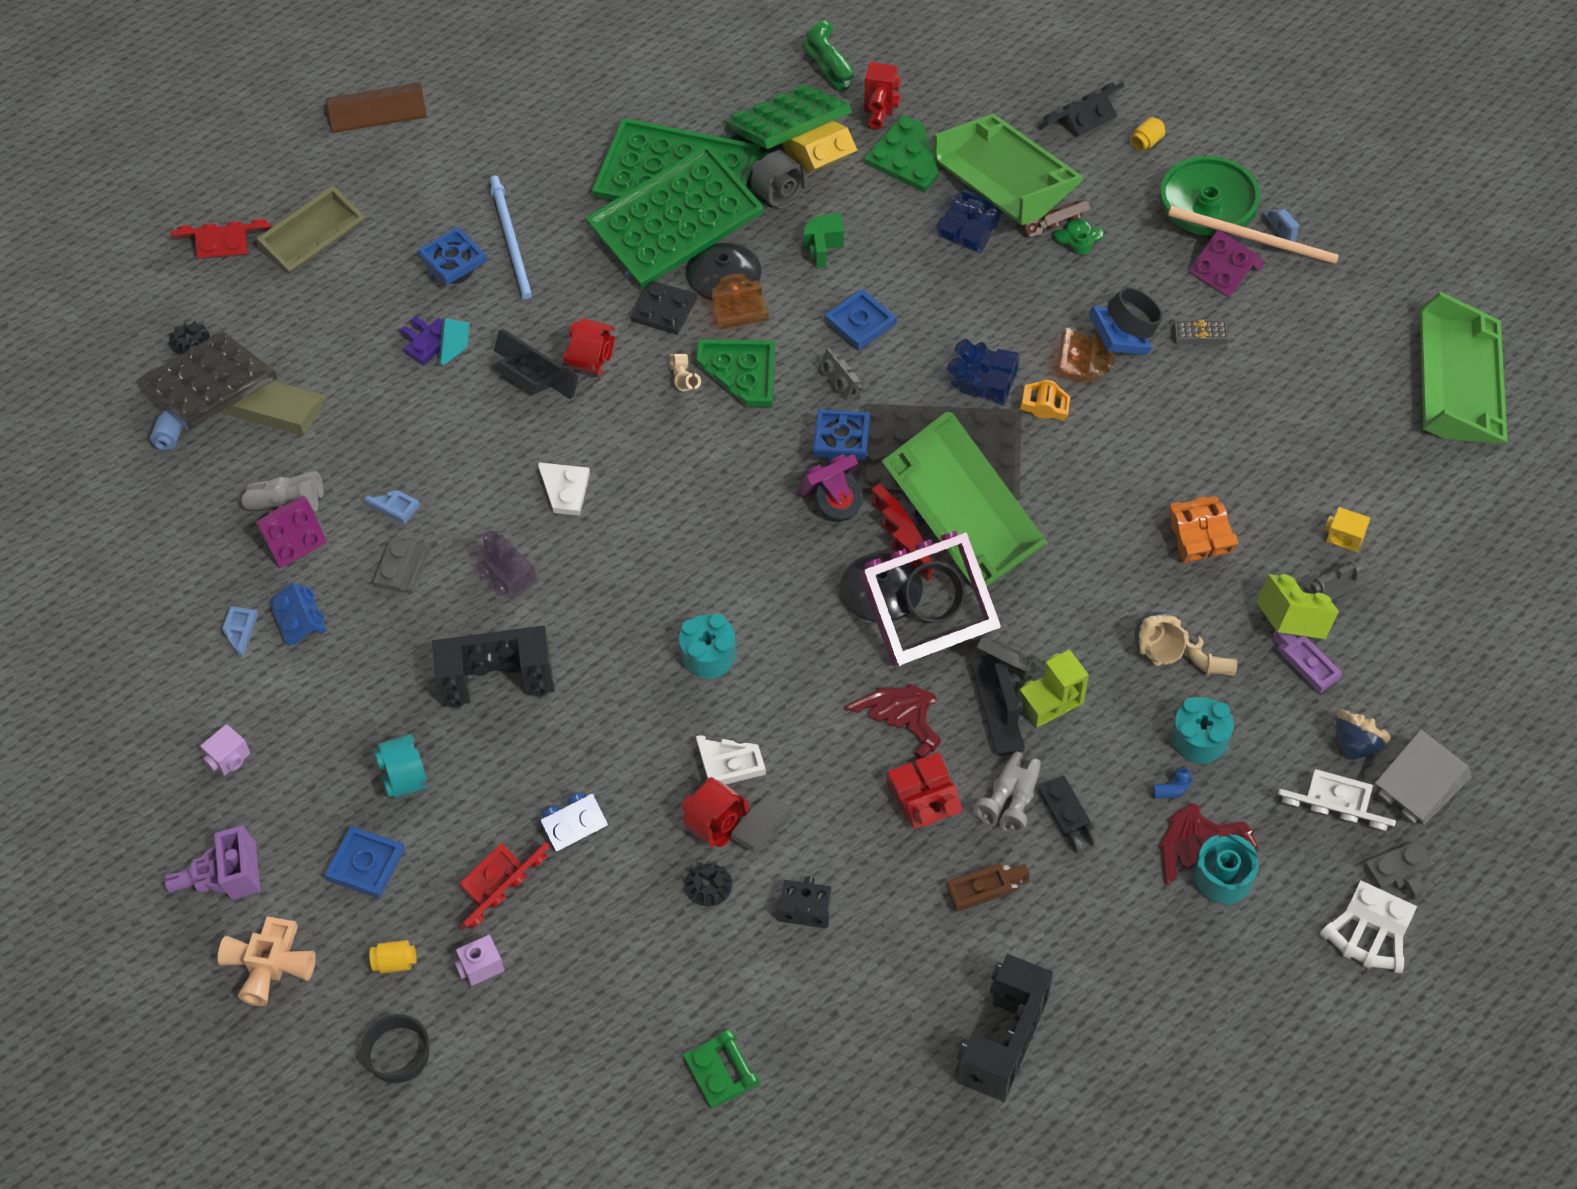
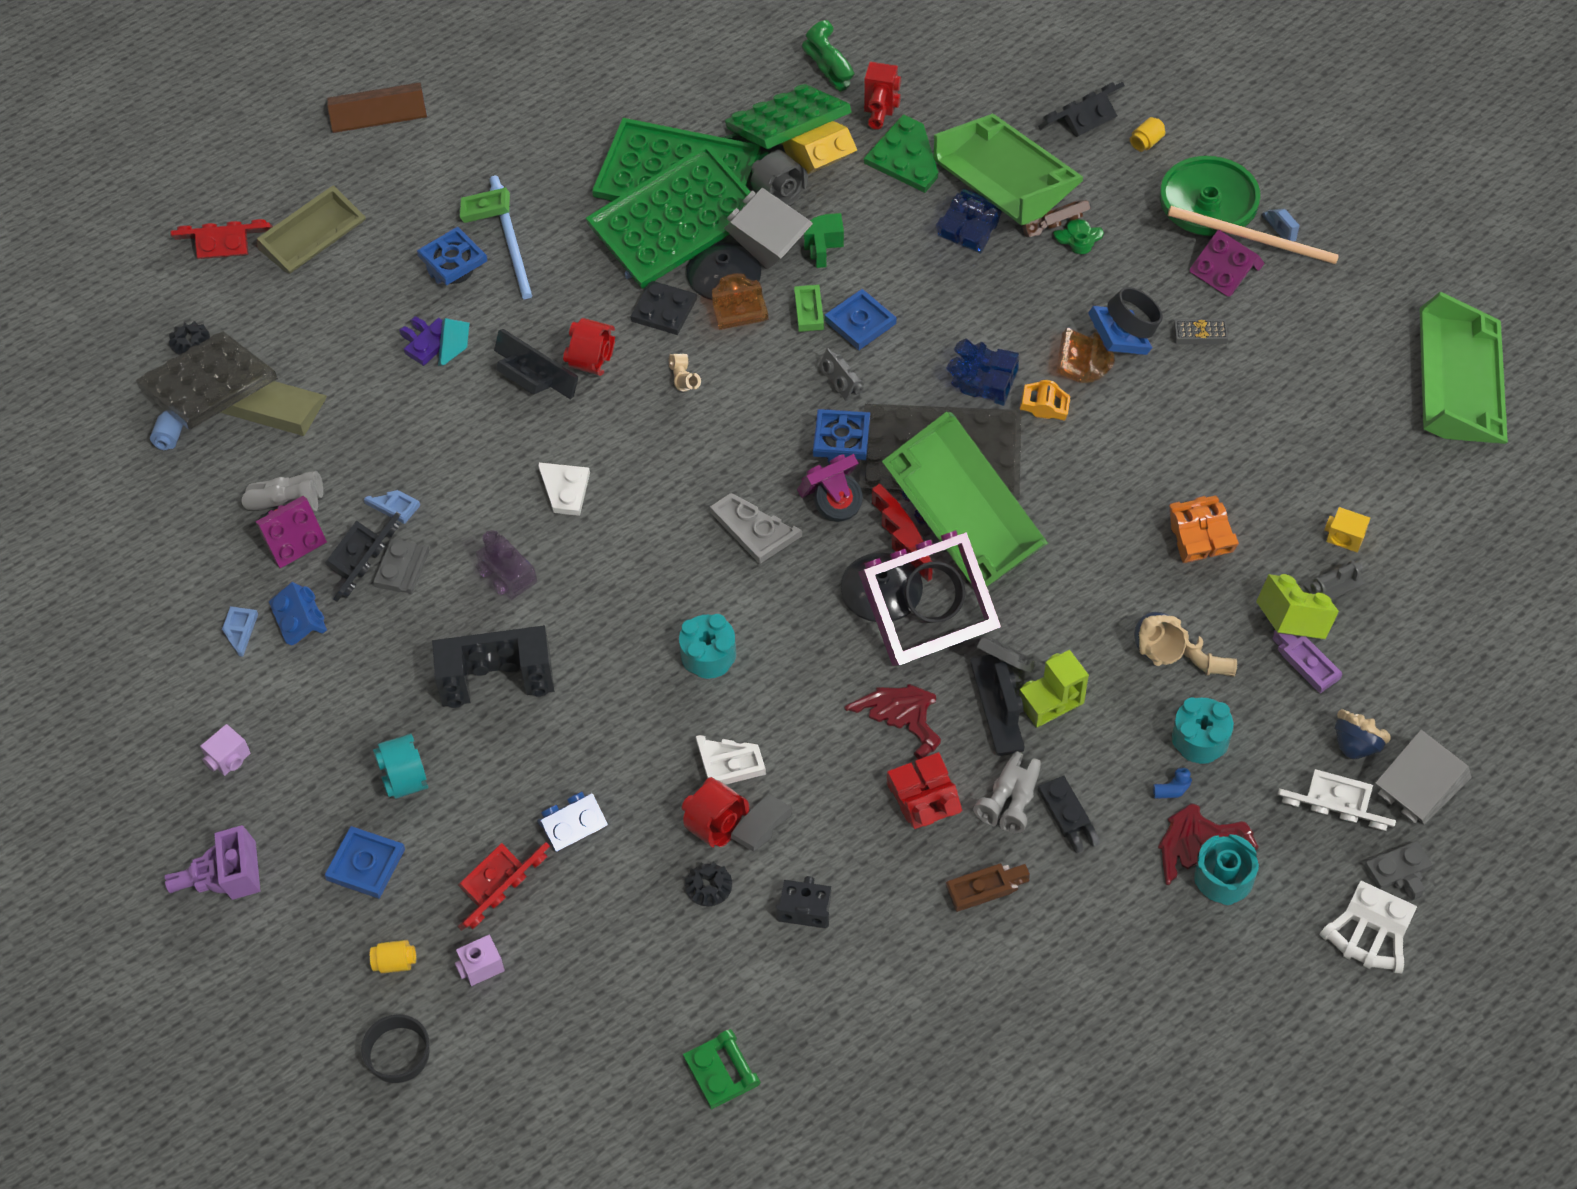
(267, 958): light nougat brick -> none
(355, 550): none -> black bracket
(485, 205): none -> bright green plate
(741, 368): green plate -> none
(753, 529): none -> light grey wing
(766, 226): none -> light grey slope
(809, 308): none -> bright green plate
(993, 1066): black plate -> none

